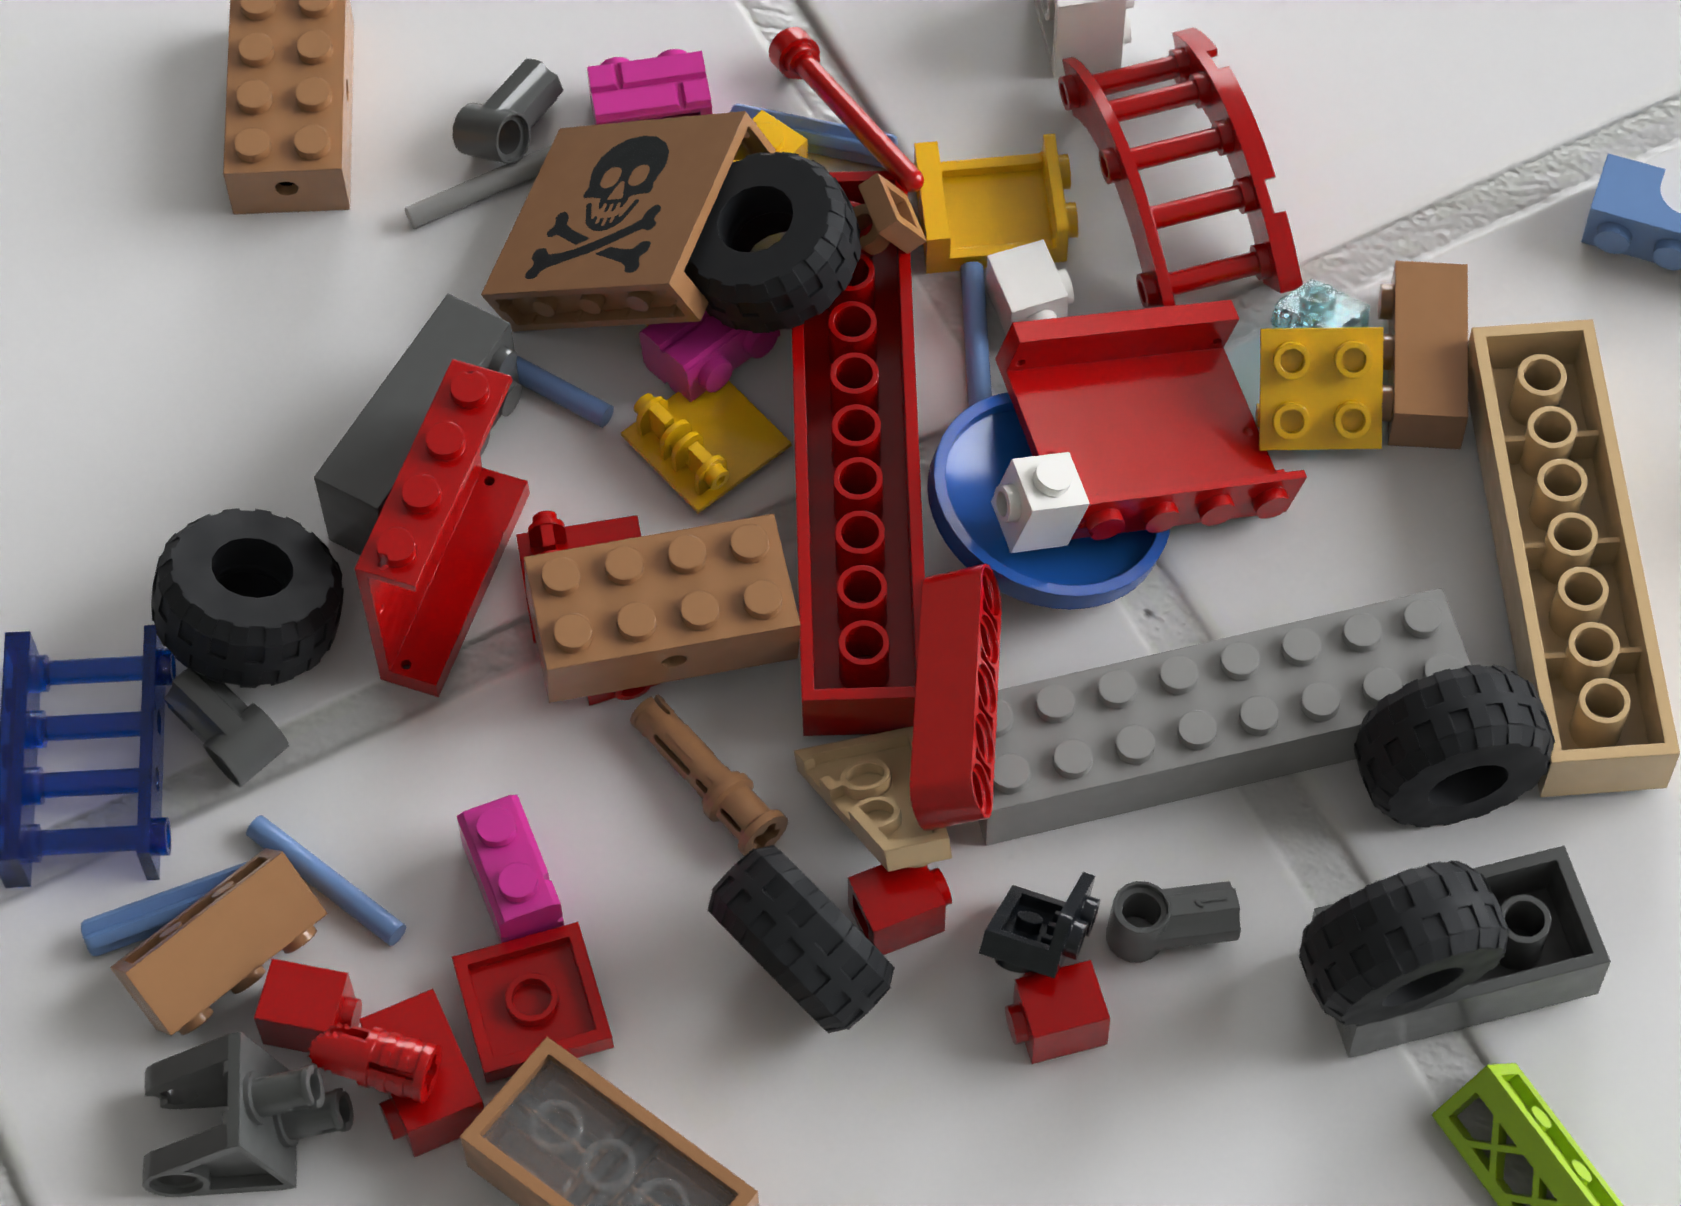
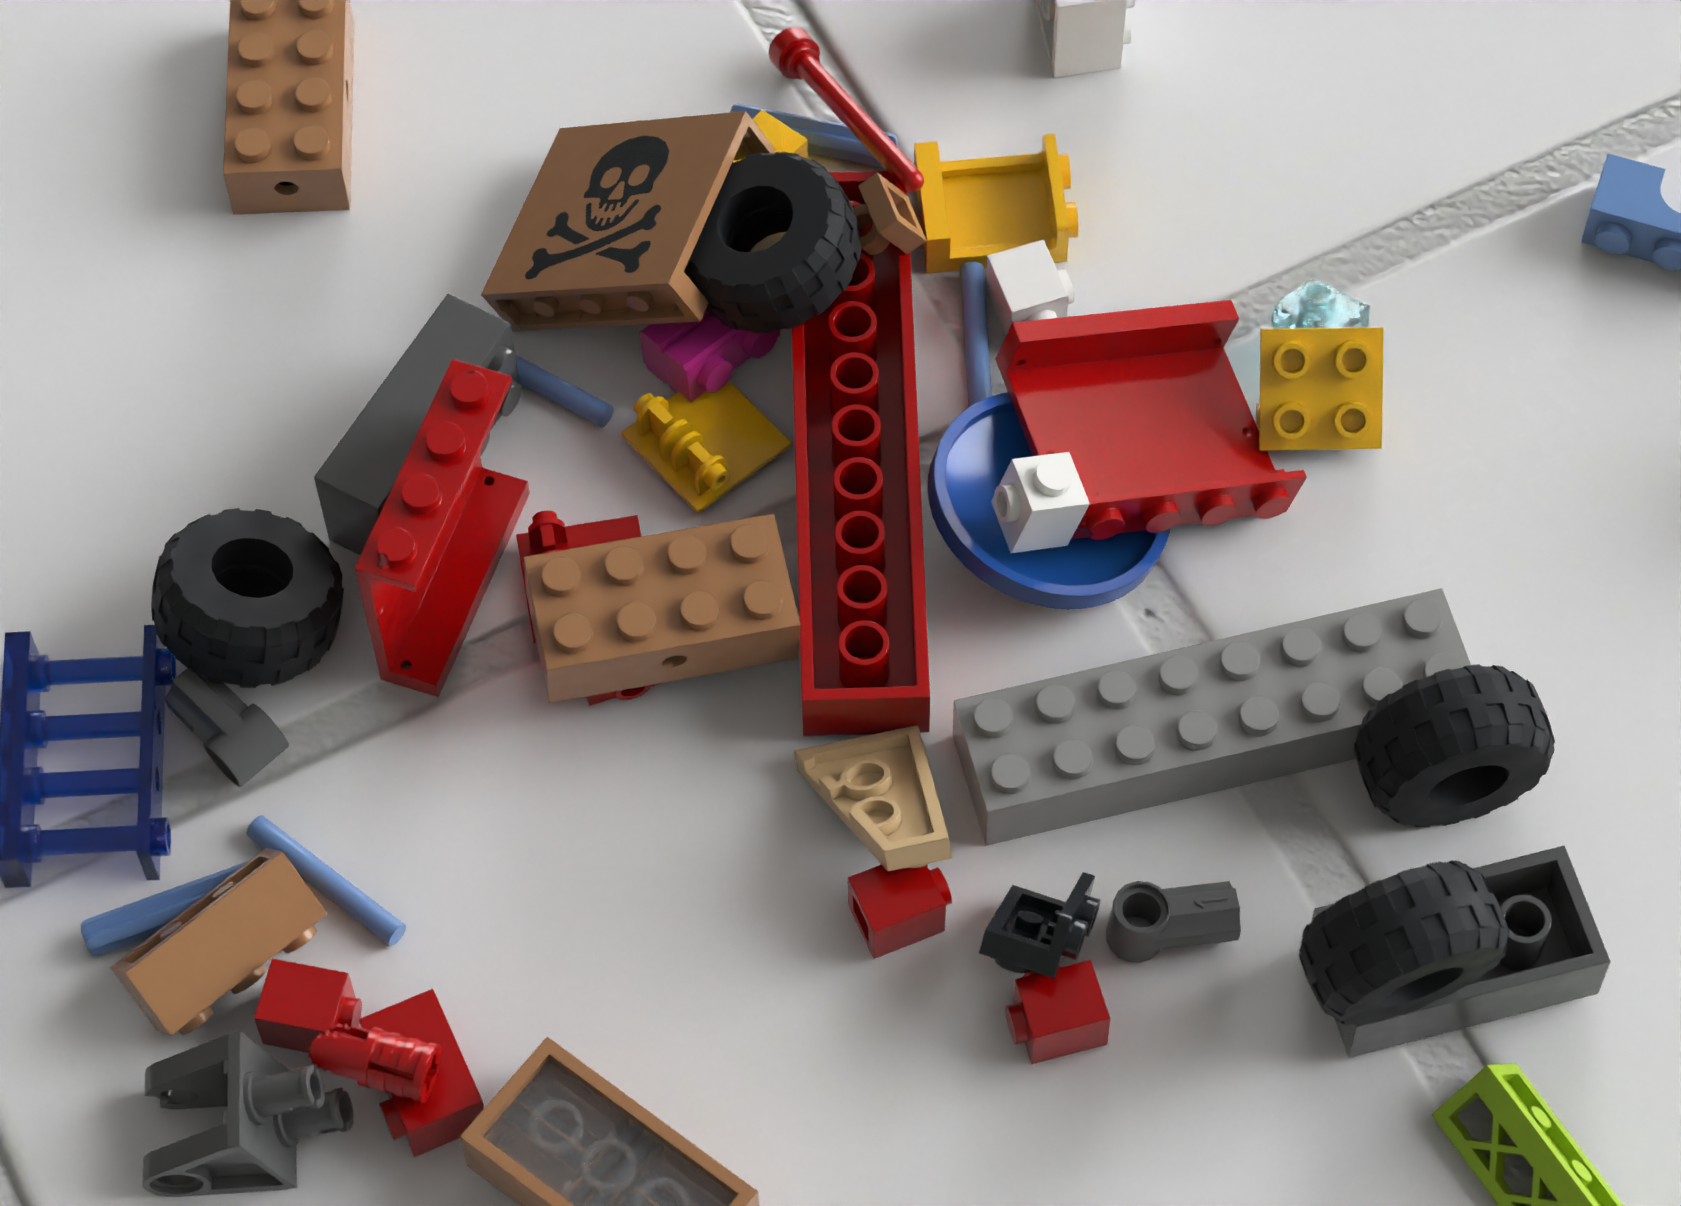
(475, 189): light grey bar -> none
(504, 123): dark grey piece -> none
(509, 869): dark pink brick -> none
(531, 992): red plate -> none
(649, 88): dark pink brick -> none
(725, 794): medium nougat pin -> none
(801, 938): black tyre -> none
(956, 698): red beam -> none
(1231, 134): red fence -> none
(1426, 354): medium nougat brick -> none
(1570, 556): tan brick -> none

